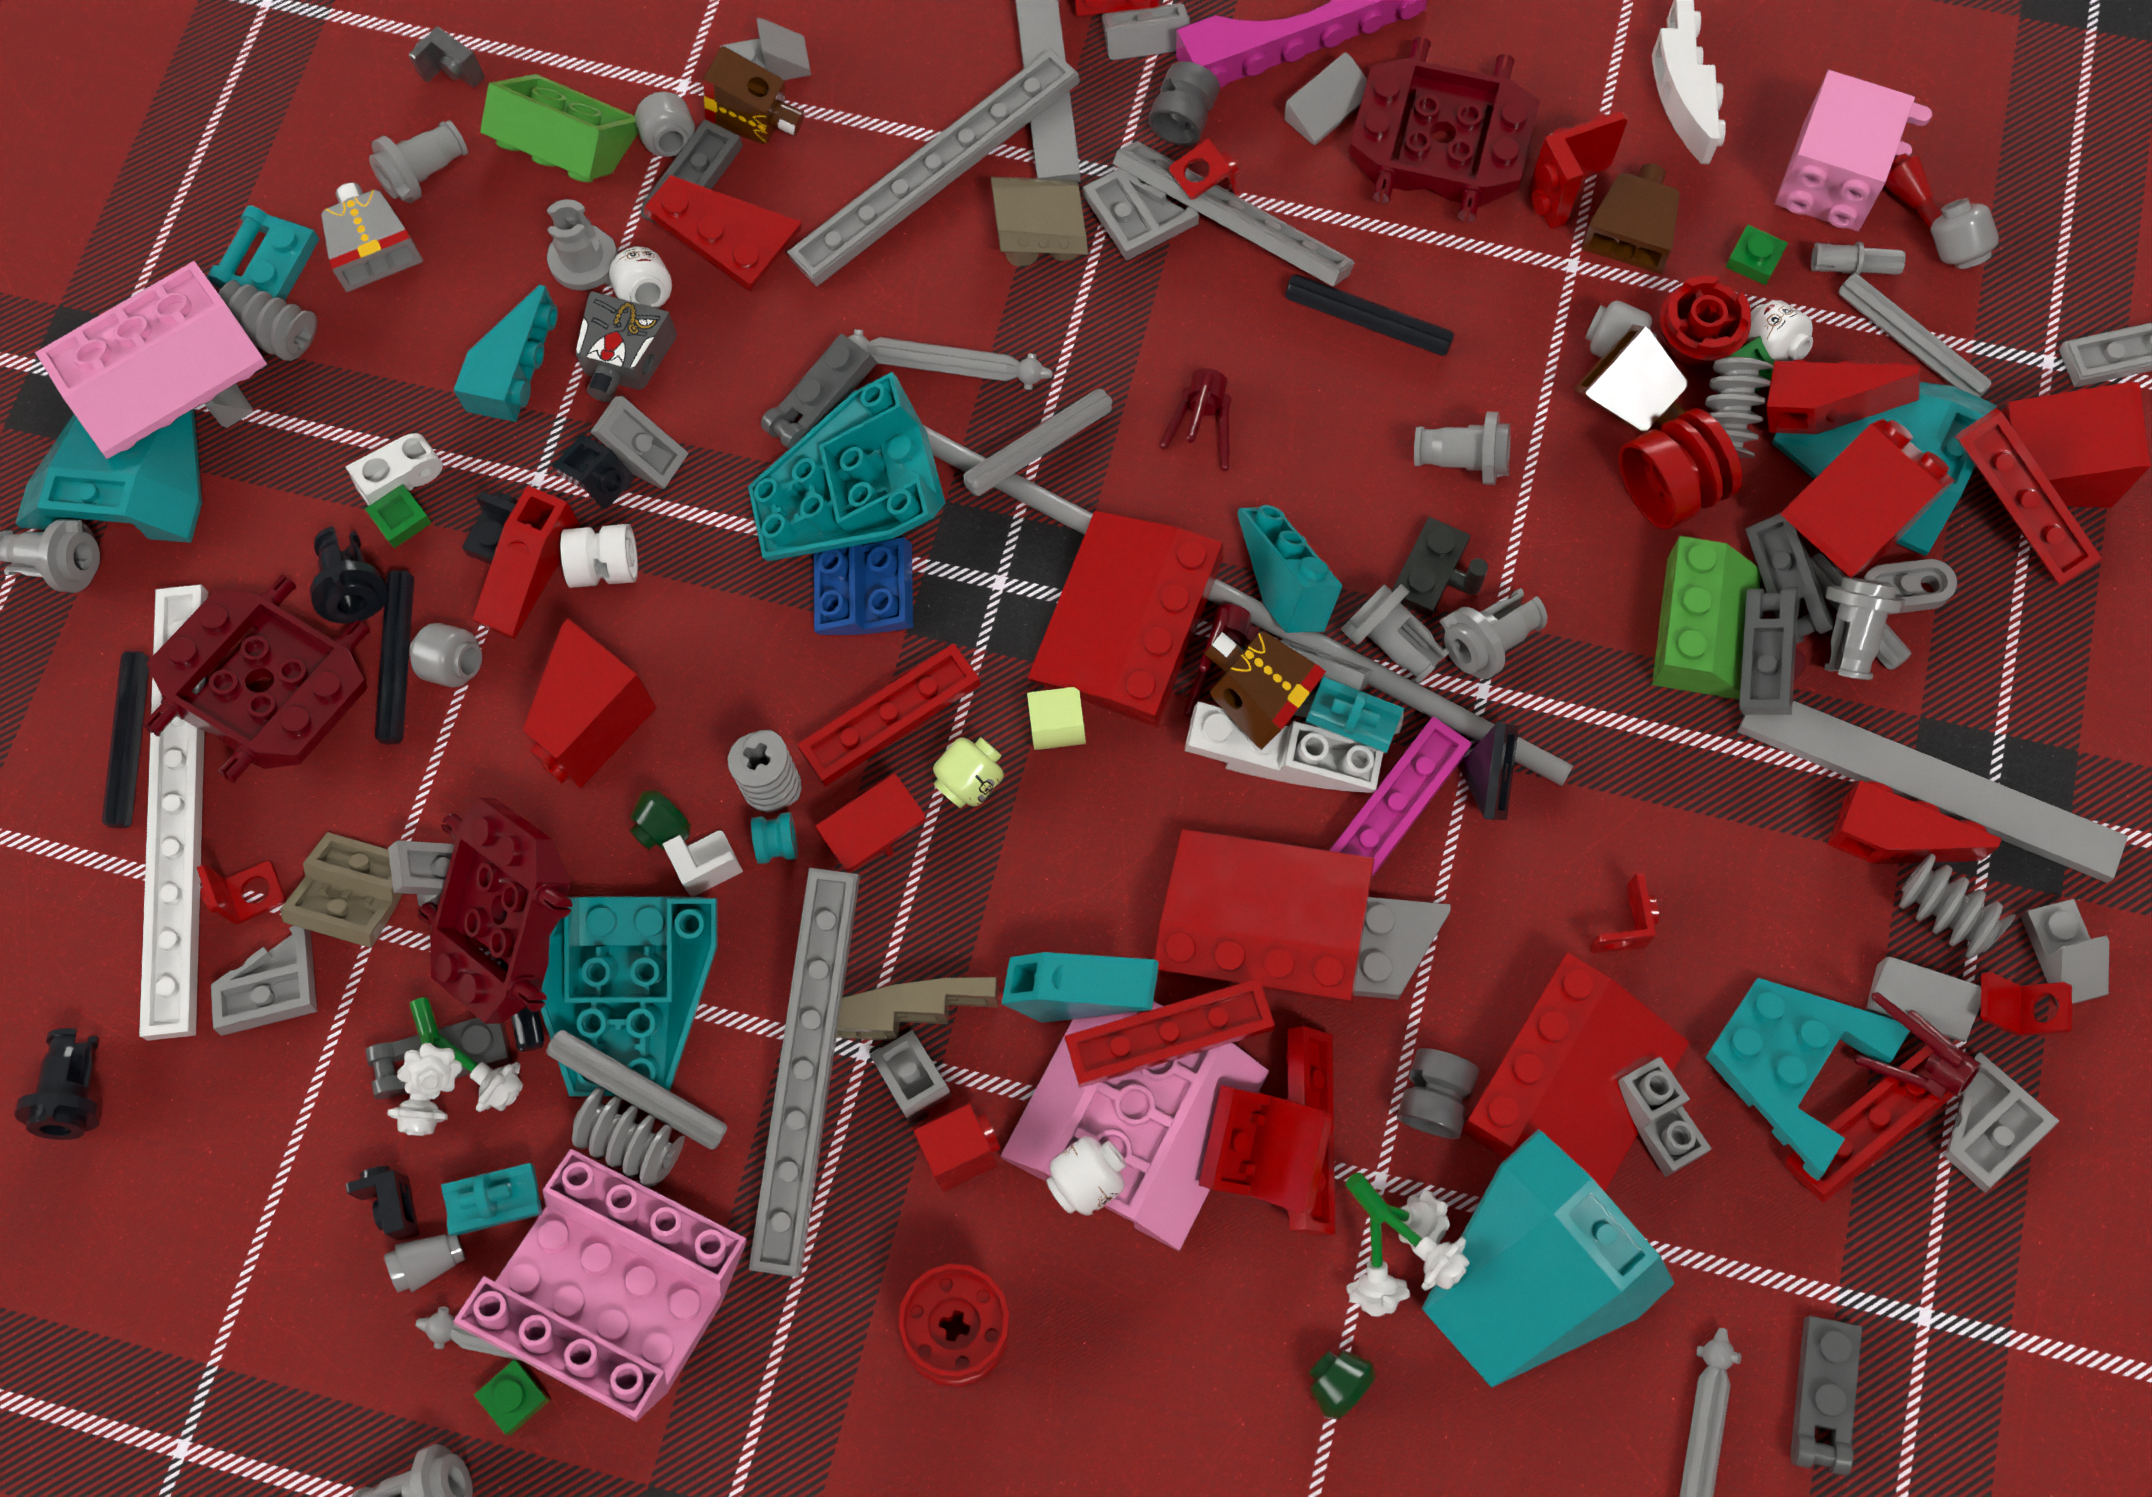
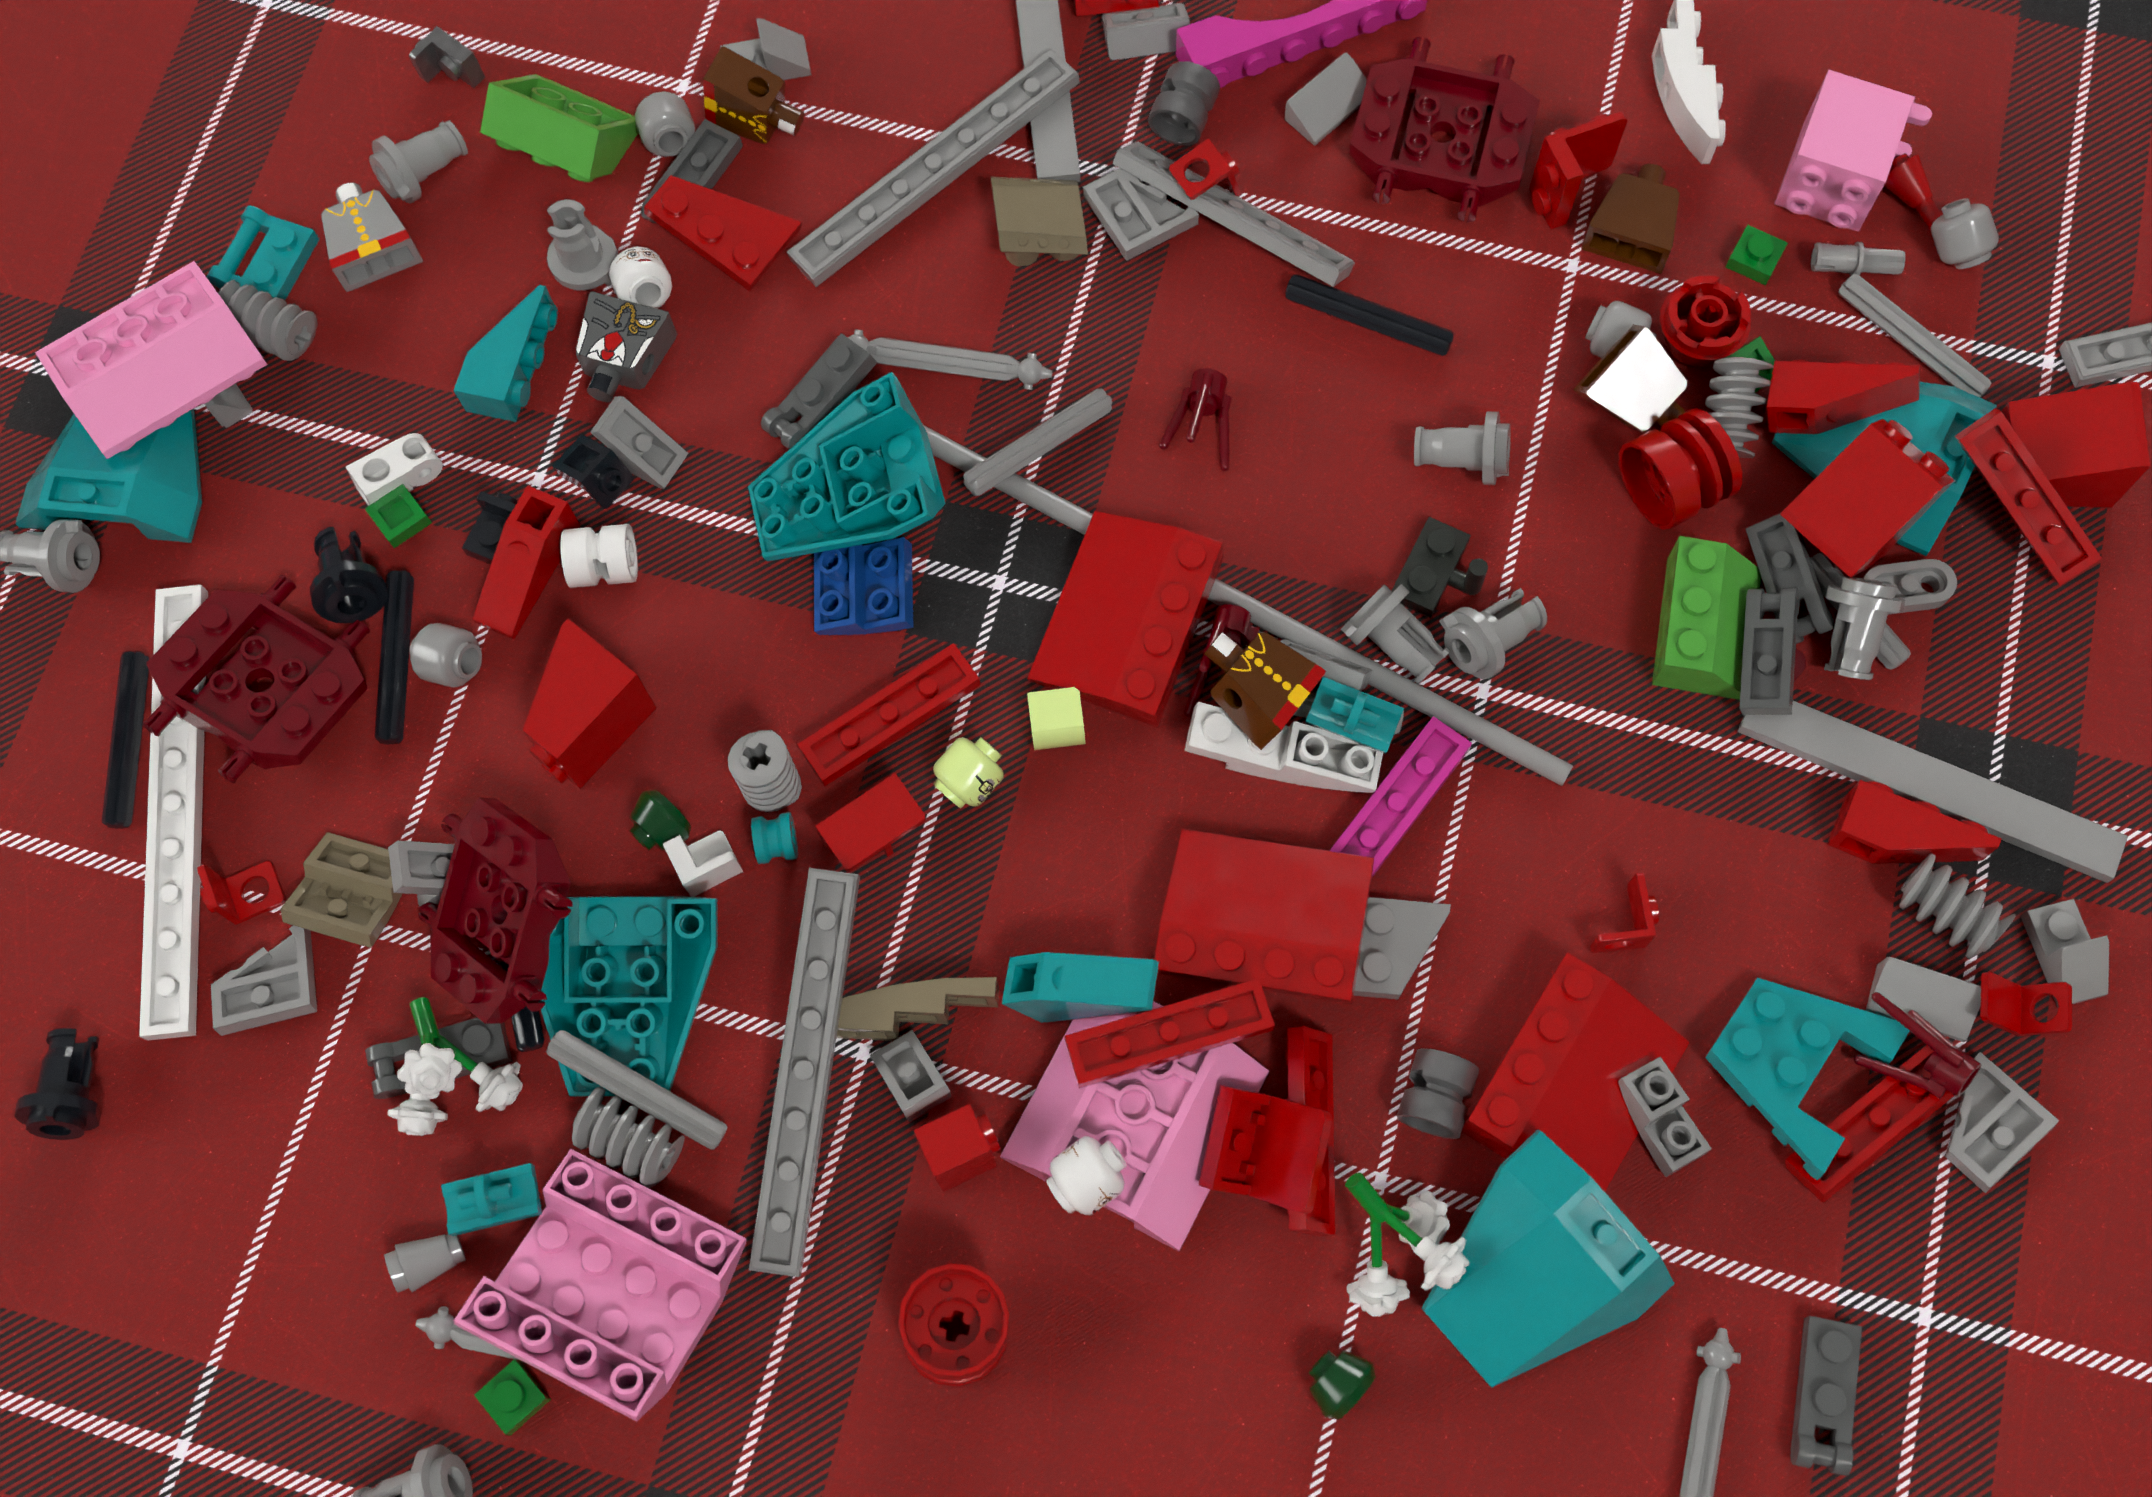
(395, 1207): black bracket -> none
(1289, 574): teal slope -> none
(1490, 770): black slope -> none
(1783, 330): white head -> none

